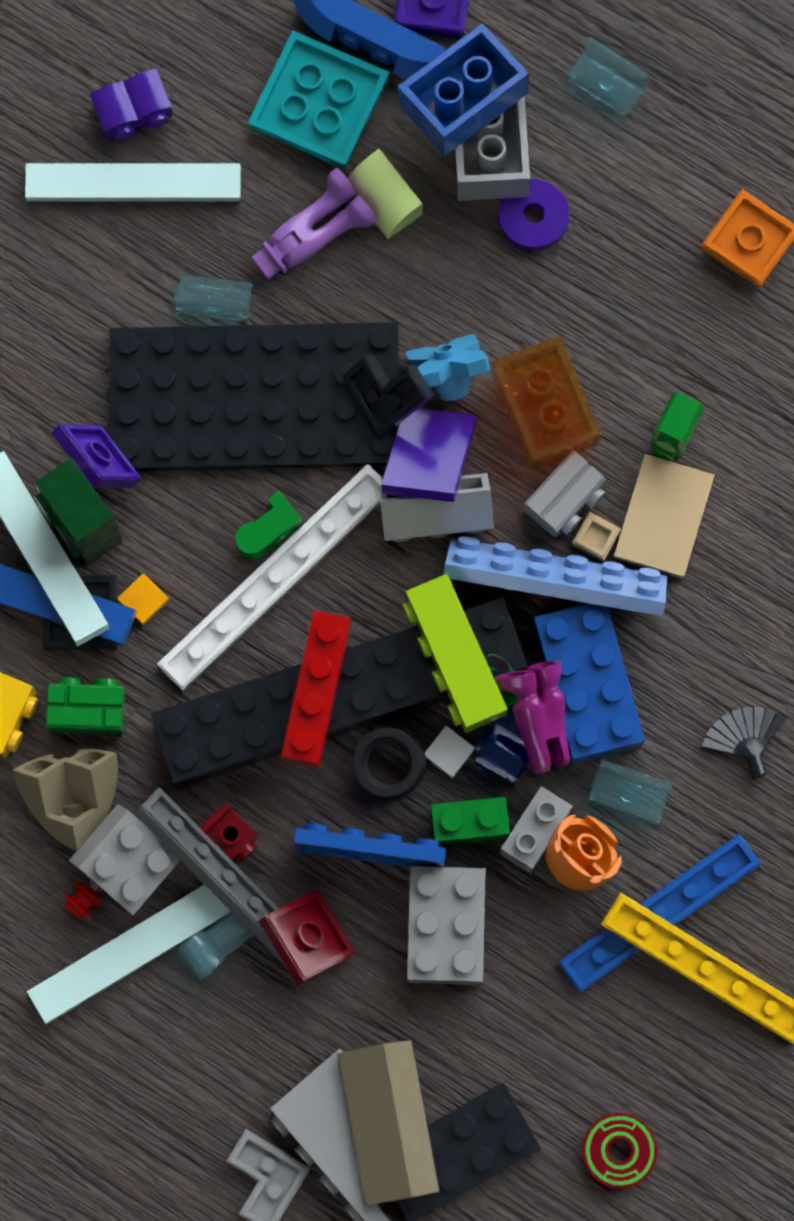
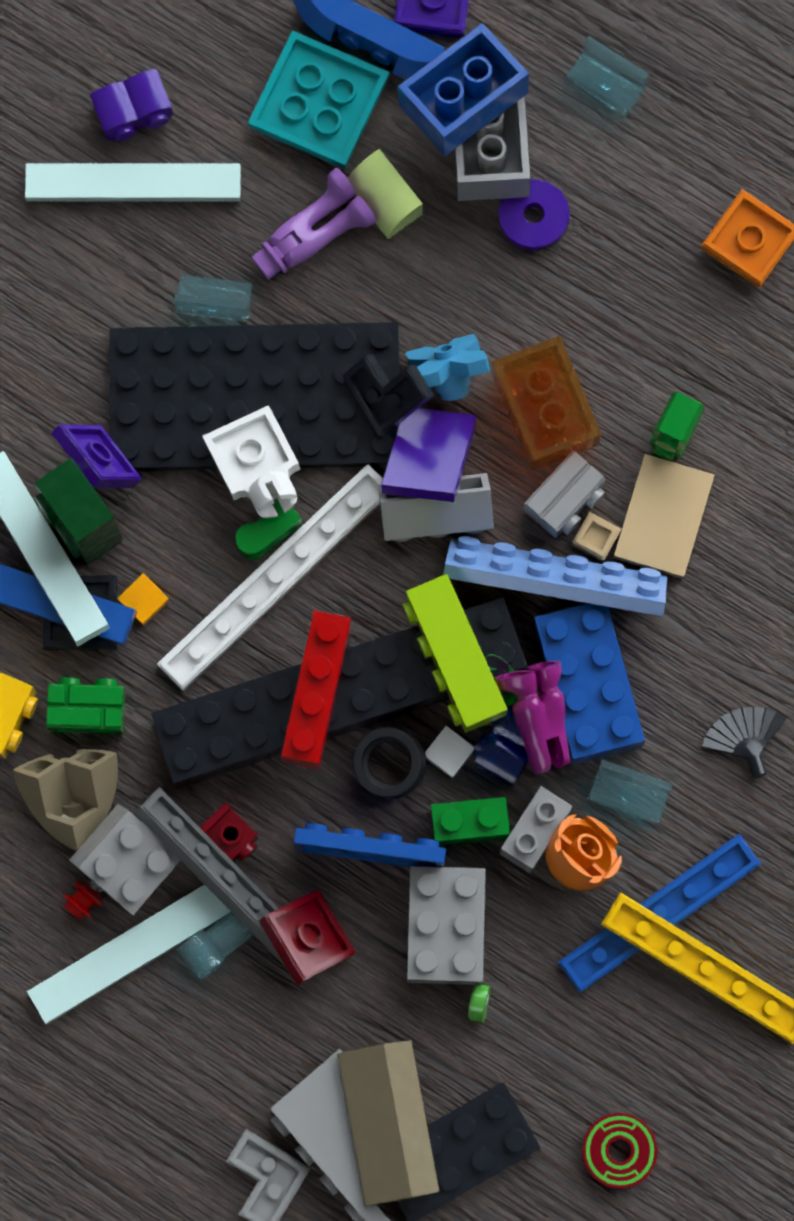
(255, 461): none -> white plate
(479, 1003): none -> bright green tile

